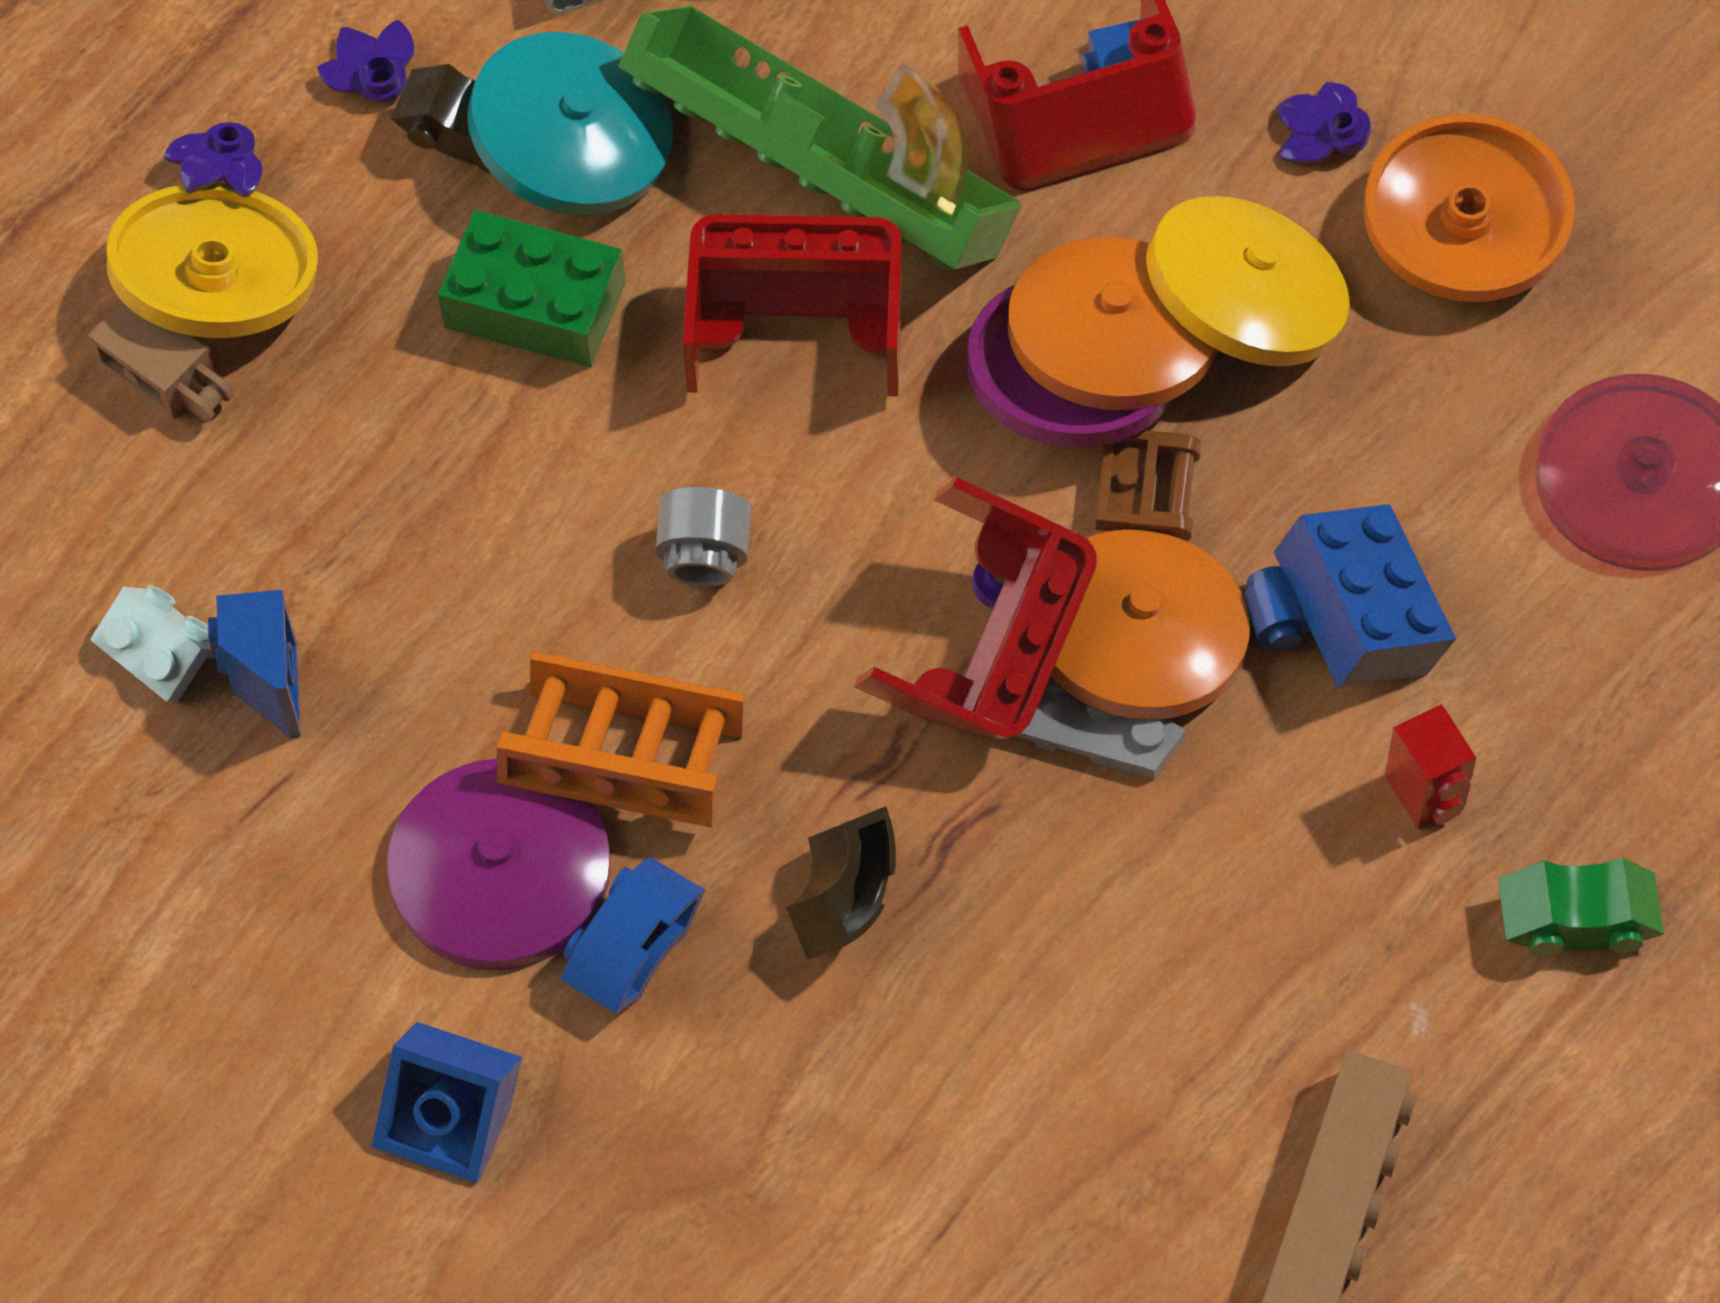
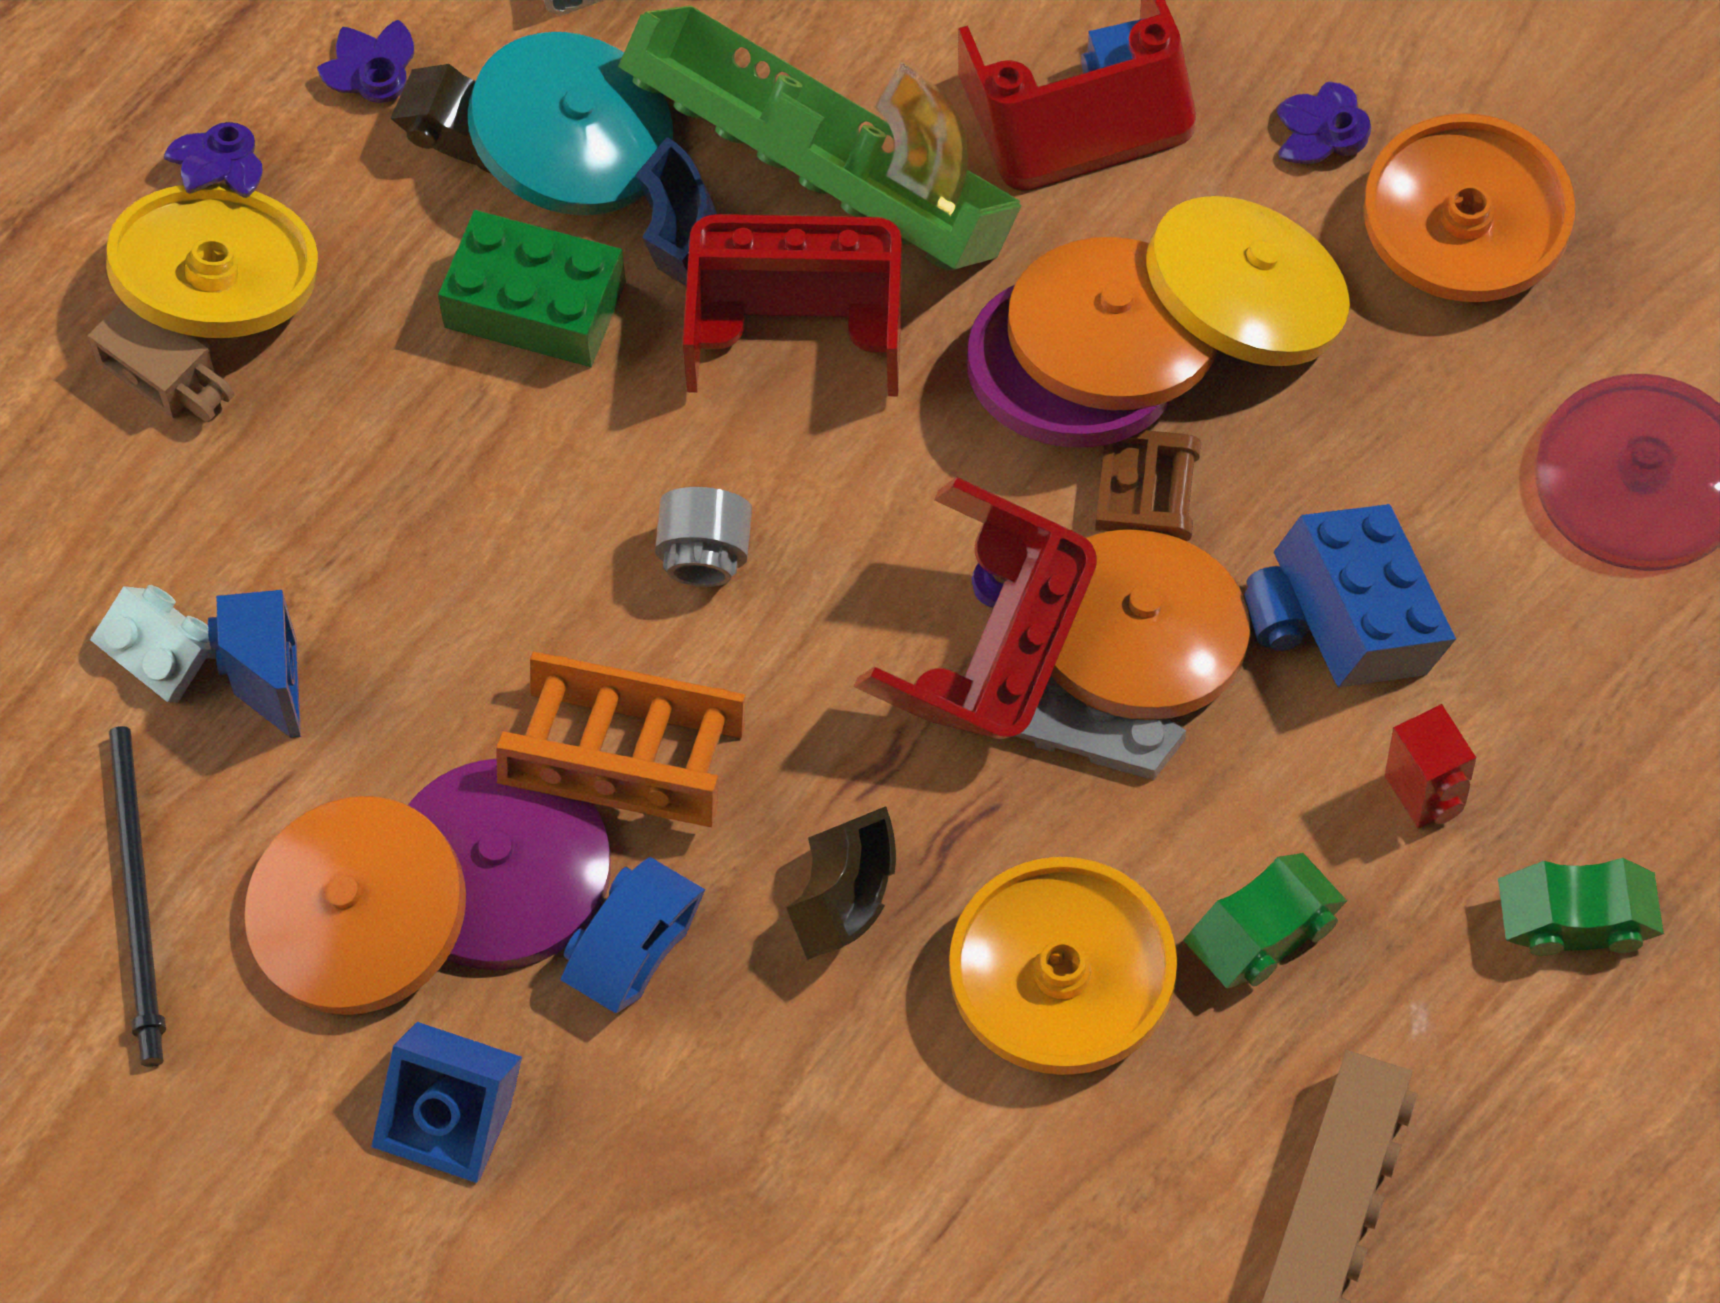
(148, 1023): none -> black bar
(355, 905): none -> orange dish
(677, 202): none -> dark blue brick
(1062, 965): none -> light orange dish
(1266, 921): none -> green brick

